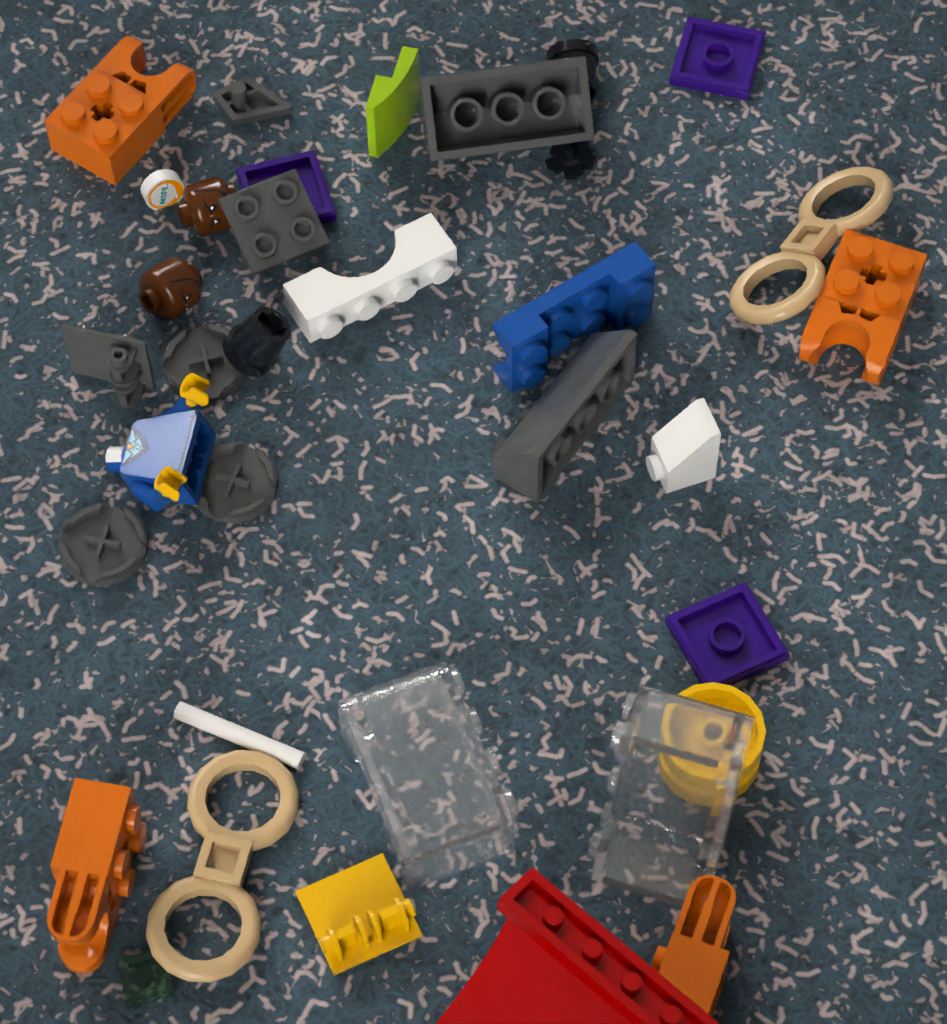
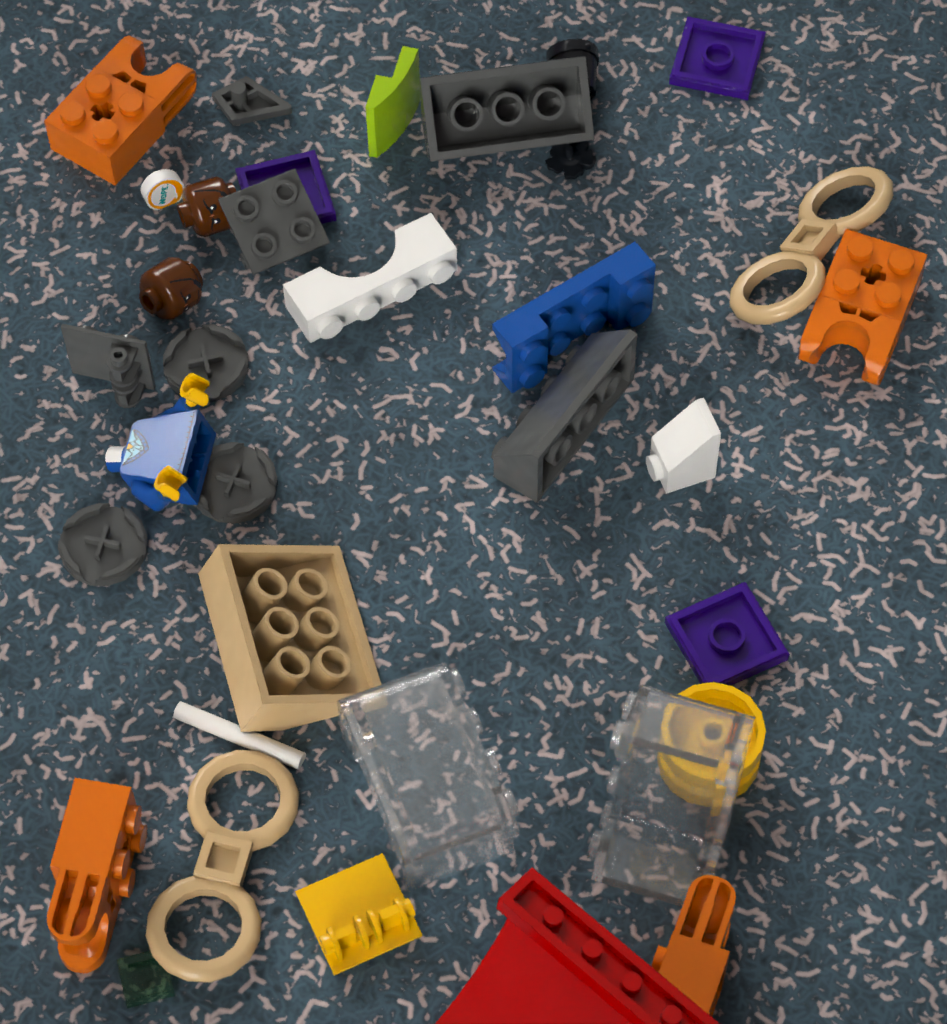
(257, 342): black piece -> none
(286, 632): none -> tan slope

